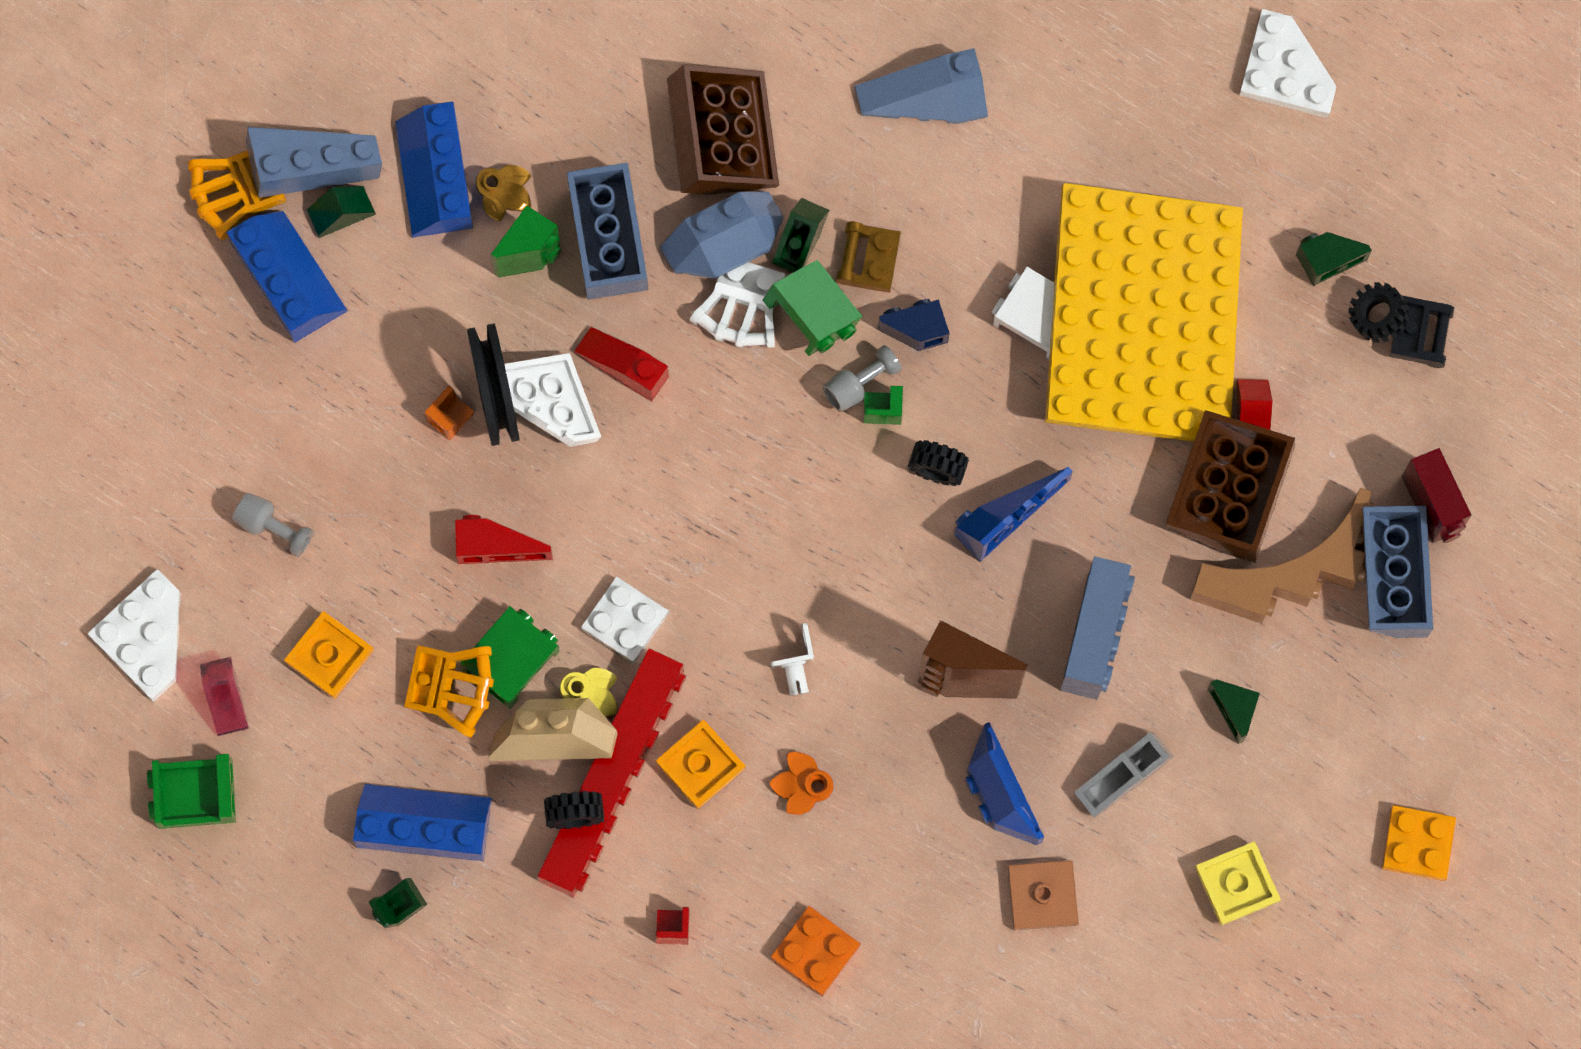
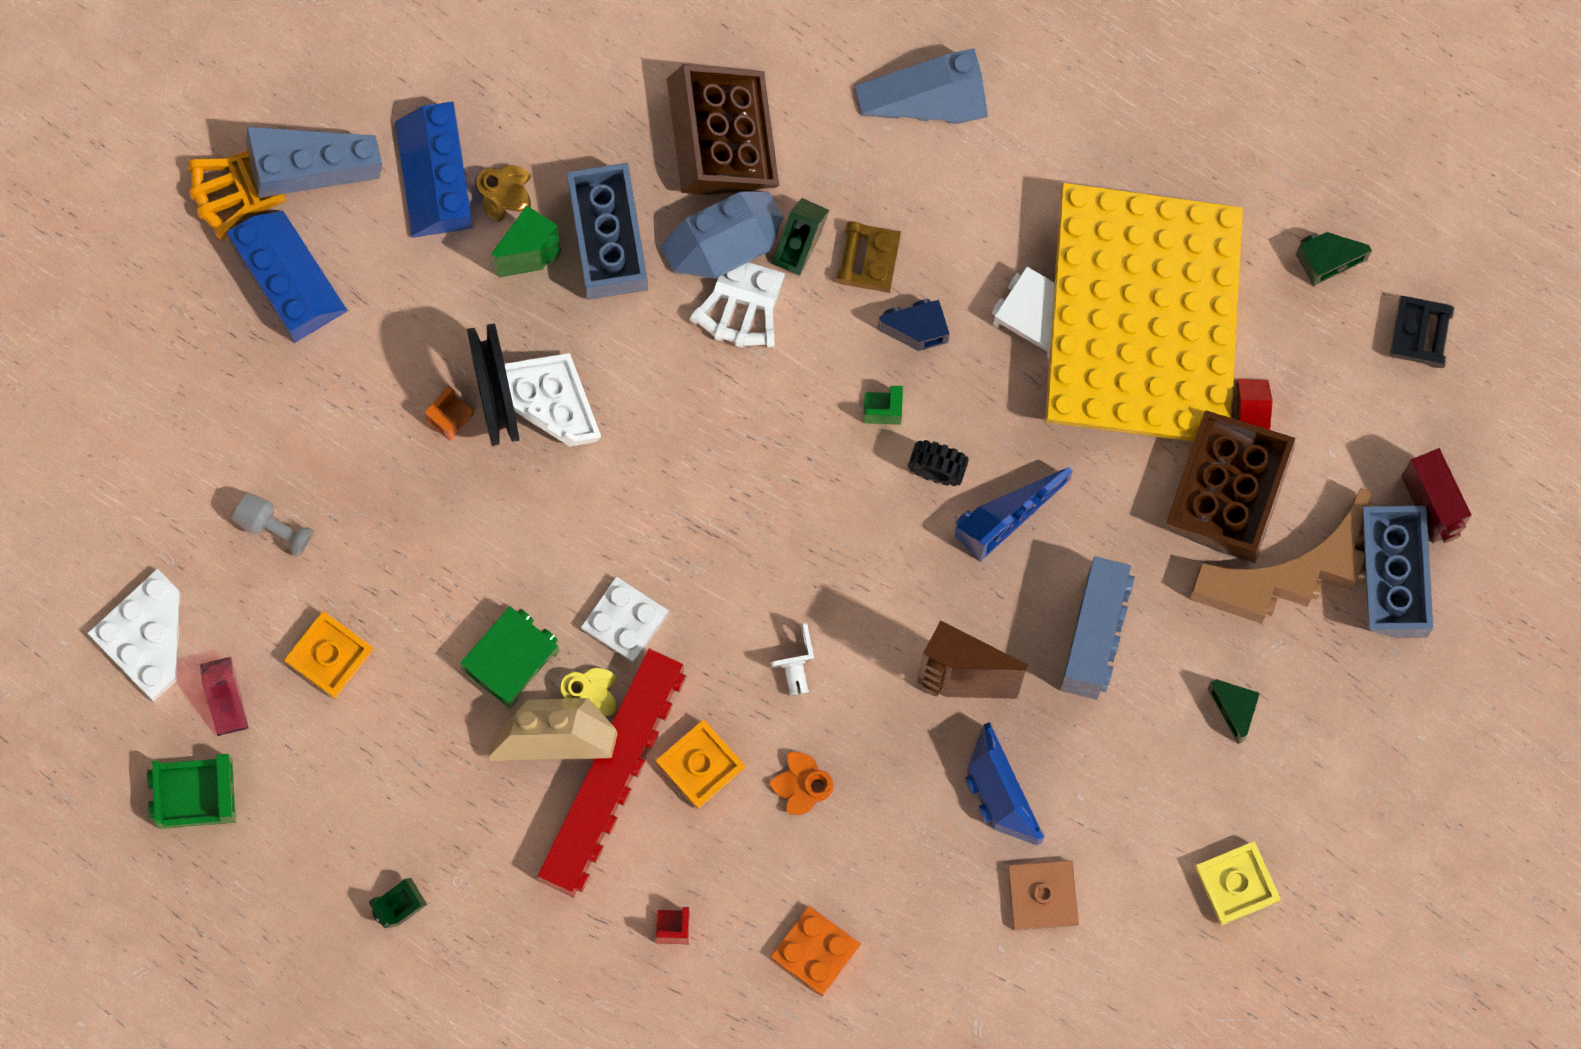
(340, 209): dark green slope -> none
(422, 822): blue slope -> none
(432, 681): light orange plate -> none
(491, 542): red slope -> none
(574, 810): black tyre -> none
(624, 362): red slope -> none
(815, 306): green panel -> none
(847, 389): light grey piece -> none
(1123, 774): light grey slope -> none
(1286, 68): white plate -> none
(1390, 323): black tyre -> none
(1418, 843): light orange plate -> none

